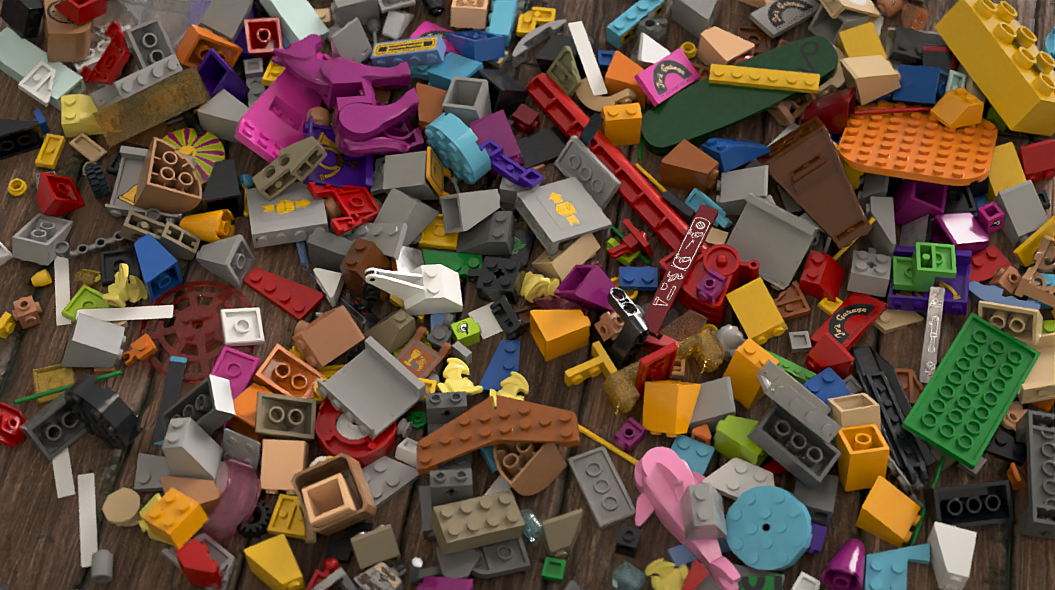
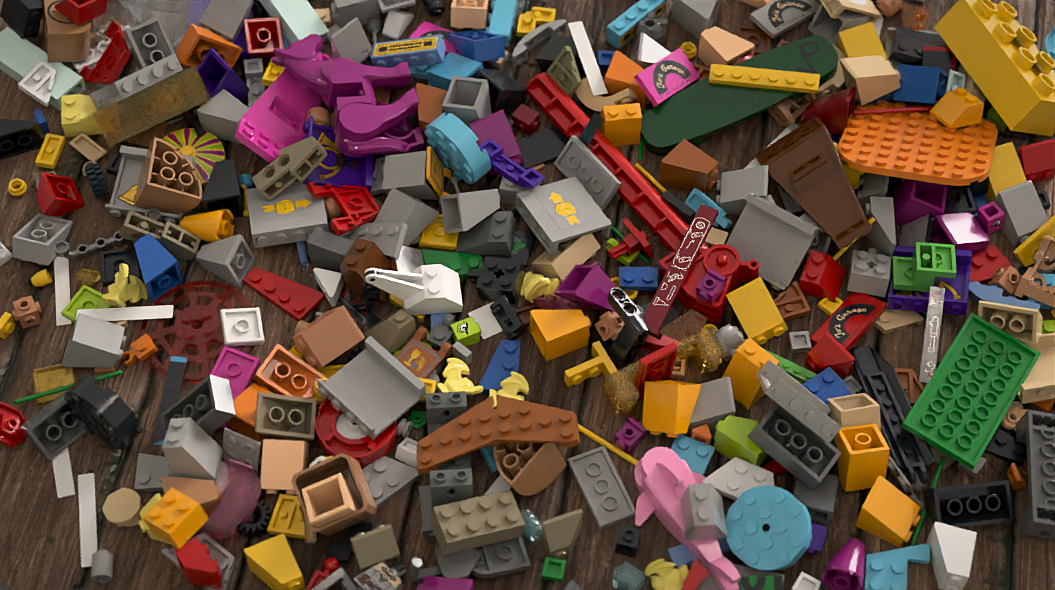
(733, 152): blue slope -> none

